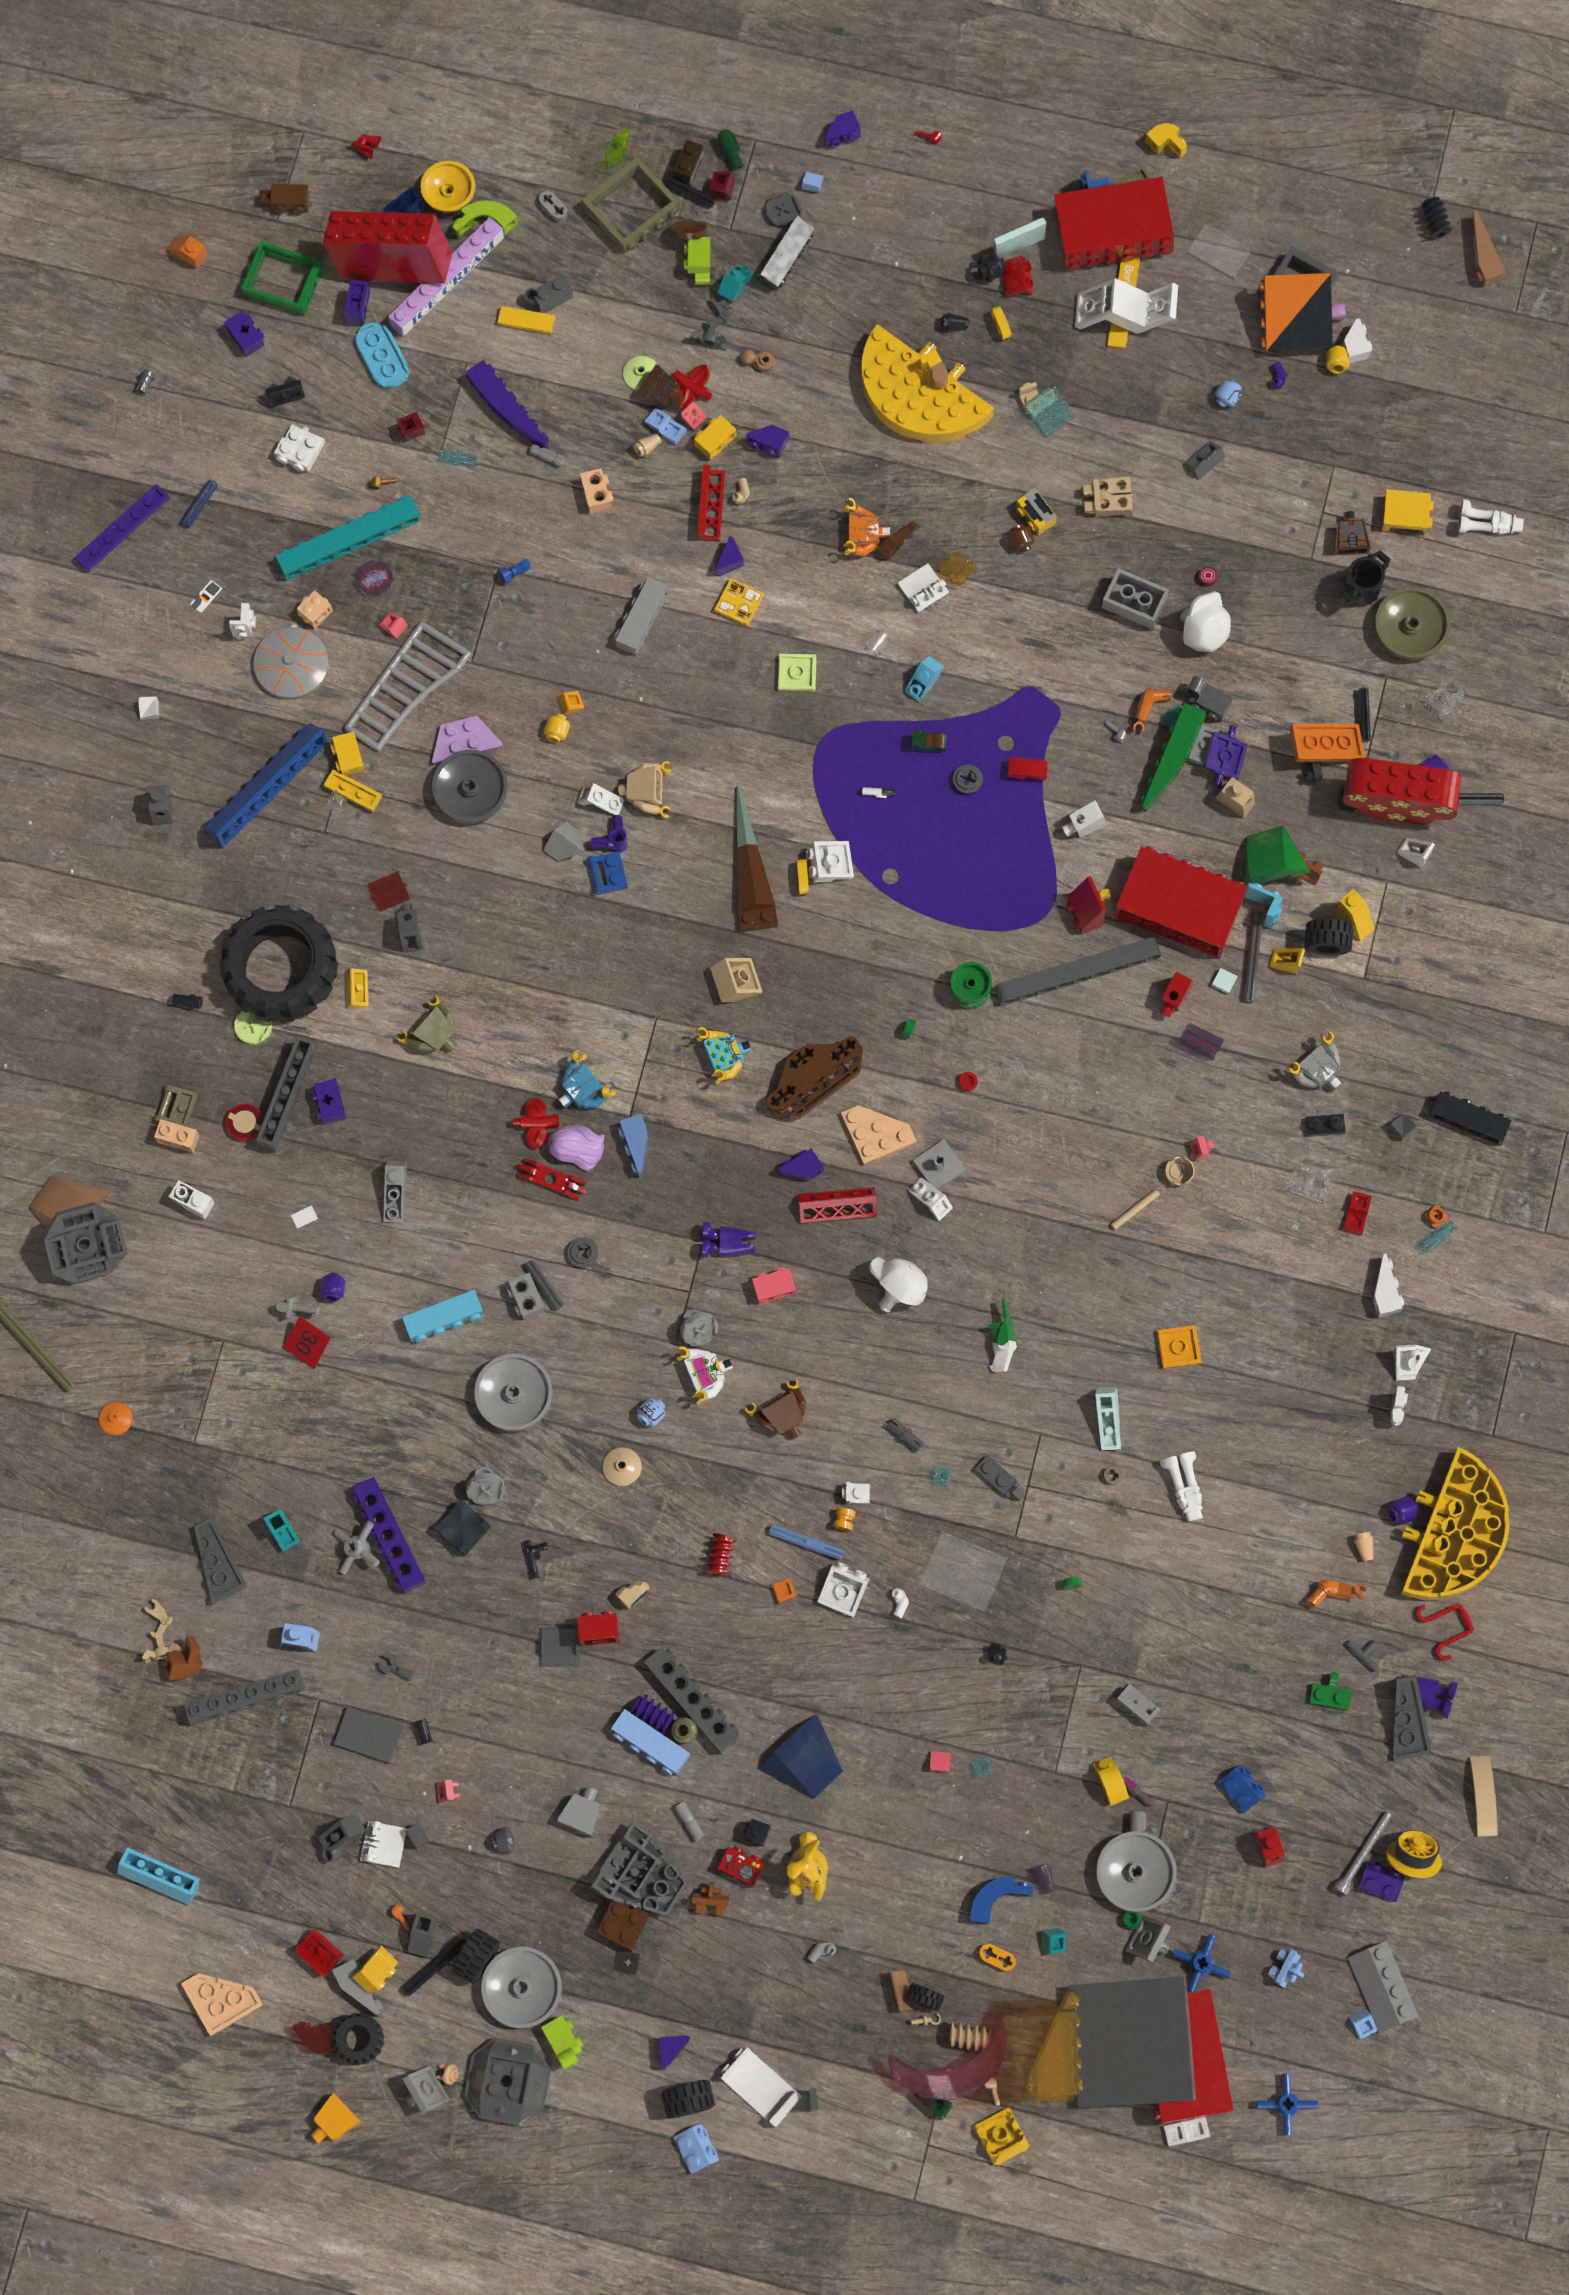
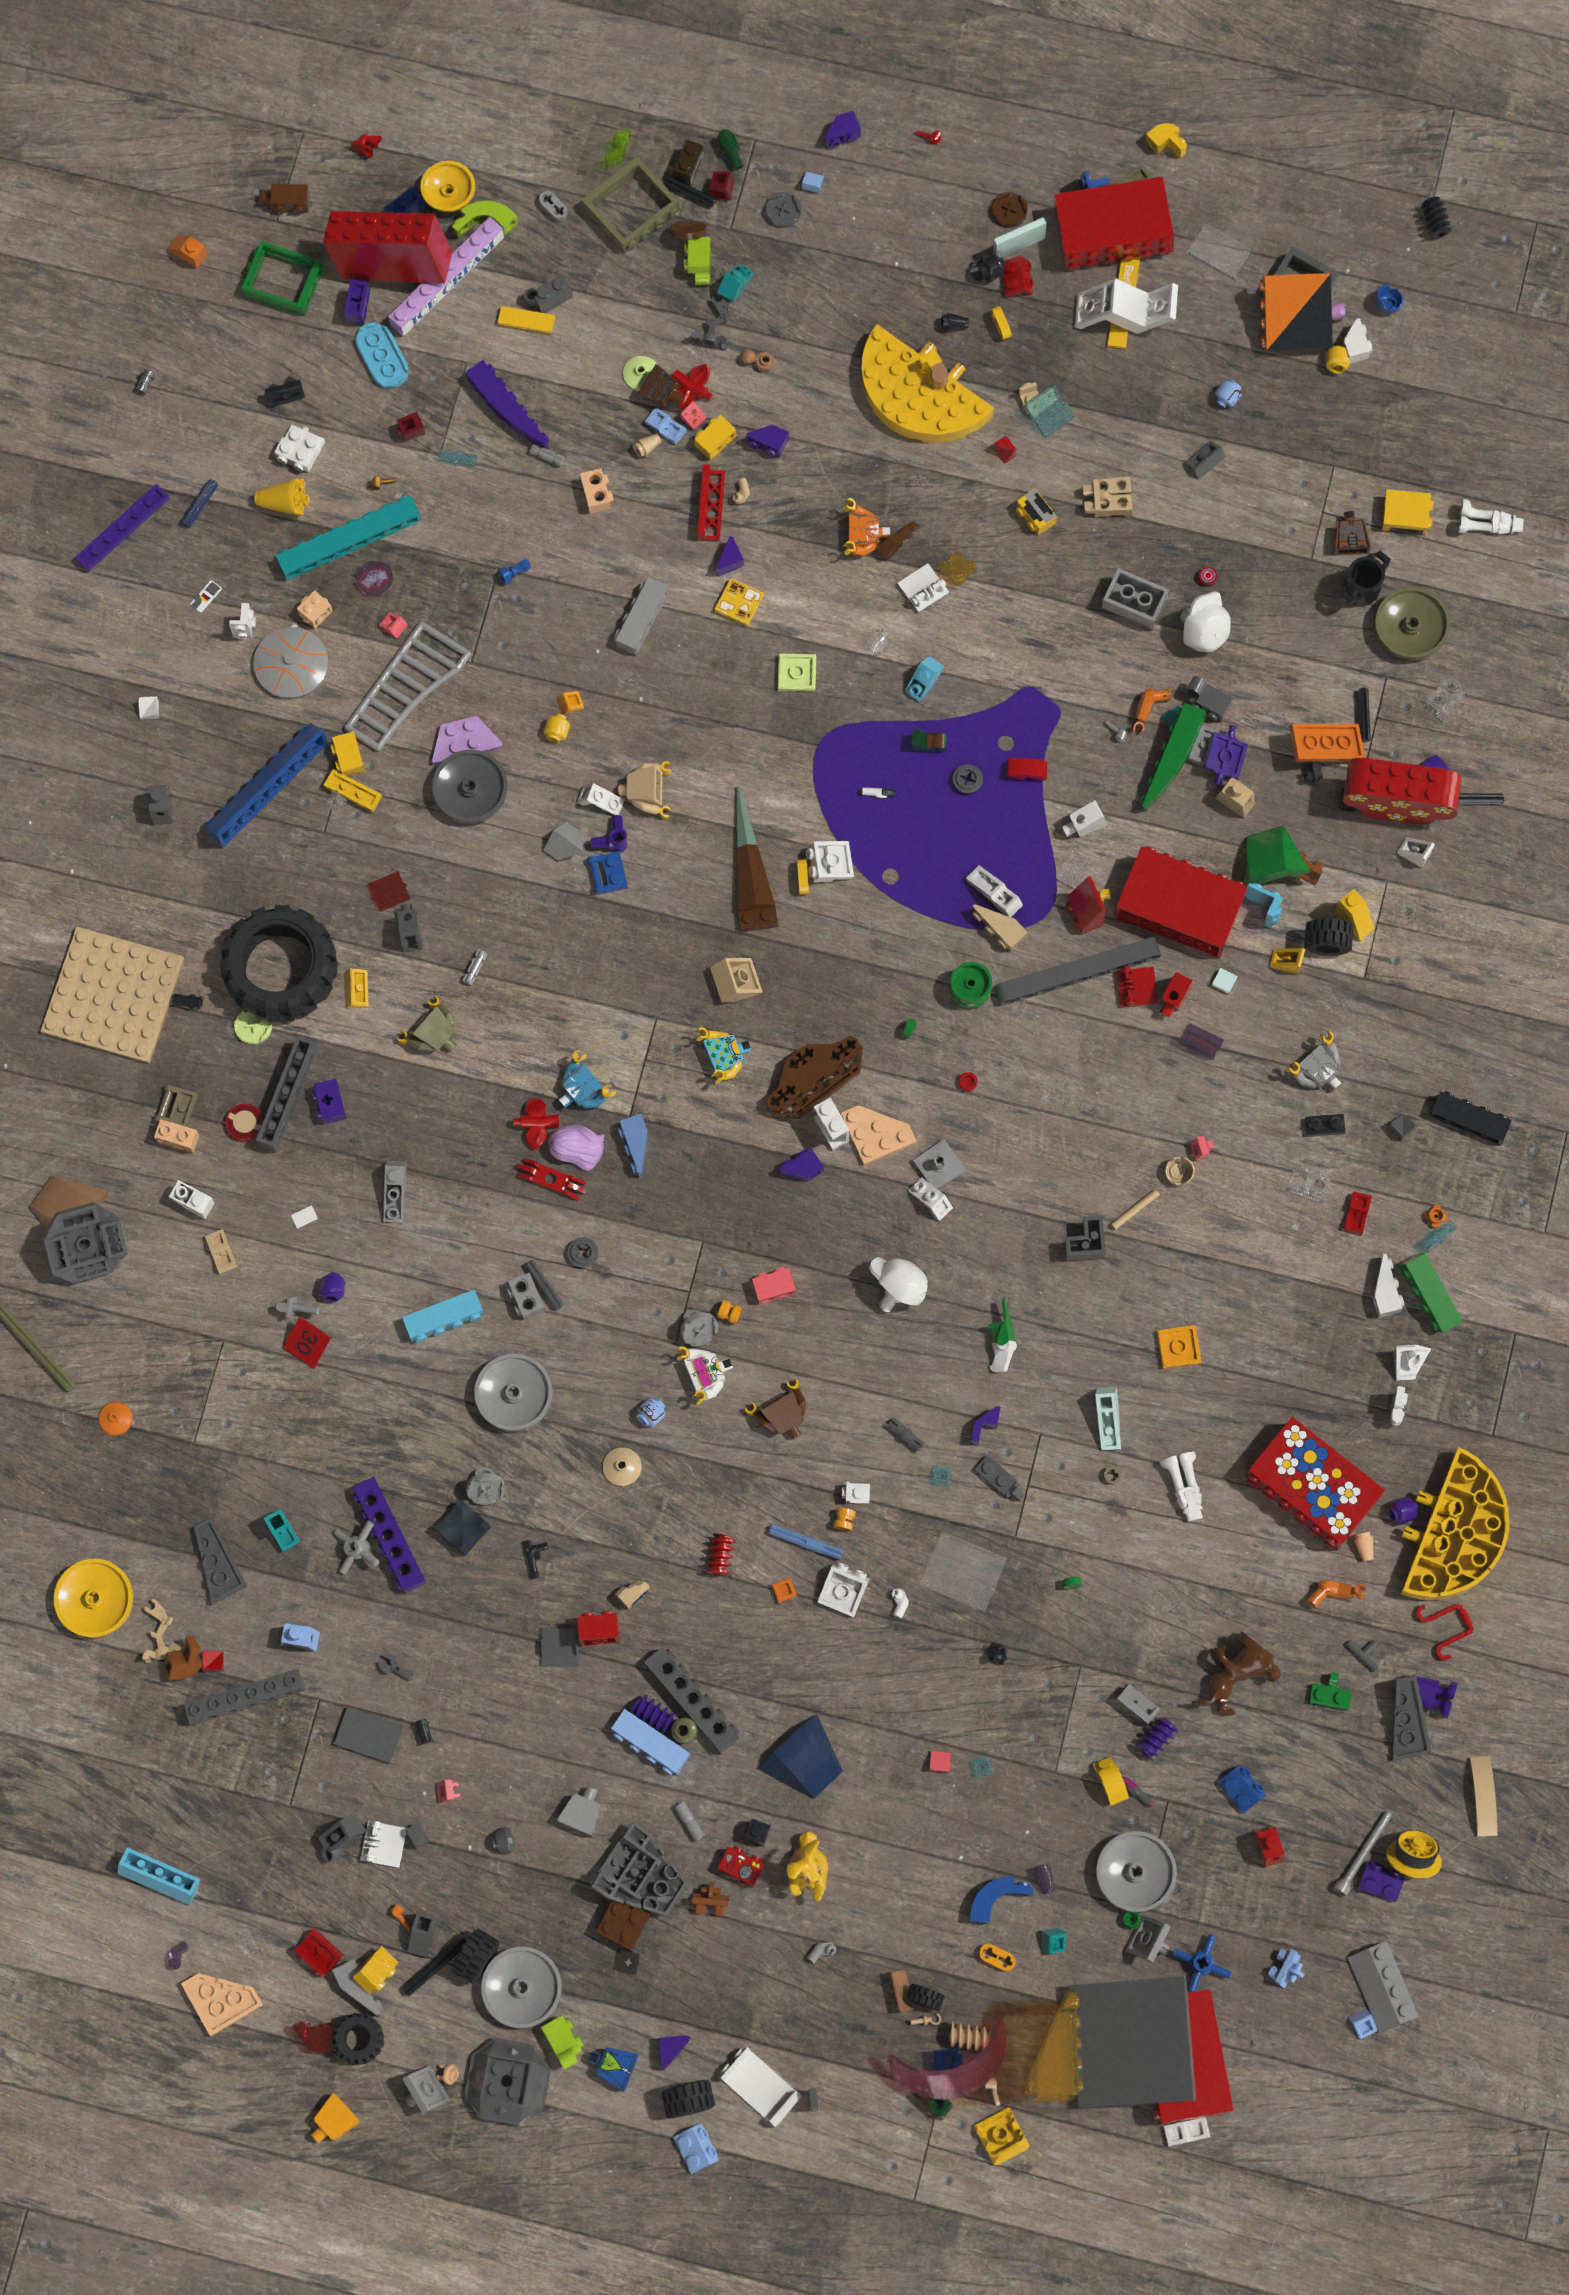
(93, 1598): none -> yellow dish
(113, 995): none -> tan plate
(175, 1955): none -> clear purple arm
(213, 1661): none -> red slope
(221, 1251): none -> tan slope
(237, 326): dark purple brick -> none
(284, 497): none -> yellow cone
(475, 967): none -> light grey axle
(615, 2066): none -> torso
(725, 1310): none -> light orange wheel
(729, 1241): dark purple piece -> none
(784, 253): brick -> none
(831, 1124): none -> white panel
(837, 1198): red fence -> none
(940, 2055): none -> clear blue brick
(988, 1420): none -> dark purple slope
(995, 891): none -> white slope
(1003, 927): none -> tan slope
(1005, 449): none -> red slope
(1009, 209): none -> reddish brown tile
(1021, 538): reddish brown head -> none
(1089, 1245): none -> dark grey brick
(1137, 986): none -> red hinge
(1138, 1821): light grey brick -> none
(1156, 1738): none -> dark purple piece
(1248, 1663): none -> reddish brown animal
(1253, 957): dark grey axle -> none
(1280, 377): dark purple arm -> none
(1292, 2098): blue bar -> none
(1314, 1484): none -> brick
(1389, 299): none -> blue hair
(1430, 1292): none -> green wedge
(1488, 264): medium nougat slope -> none

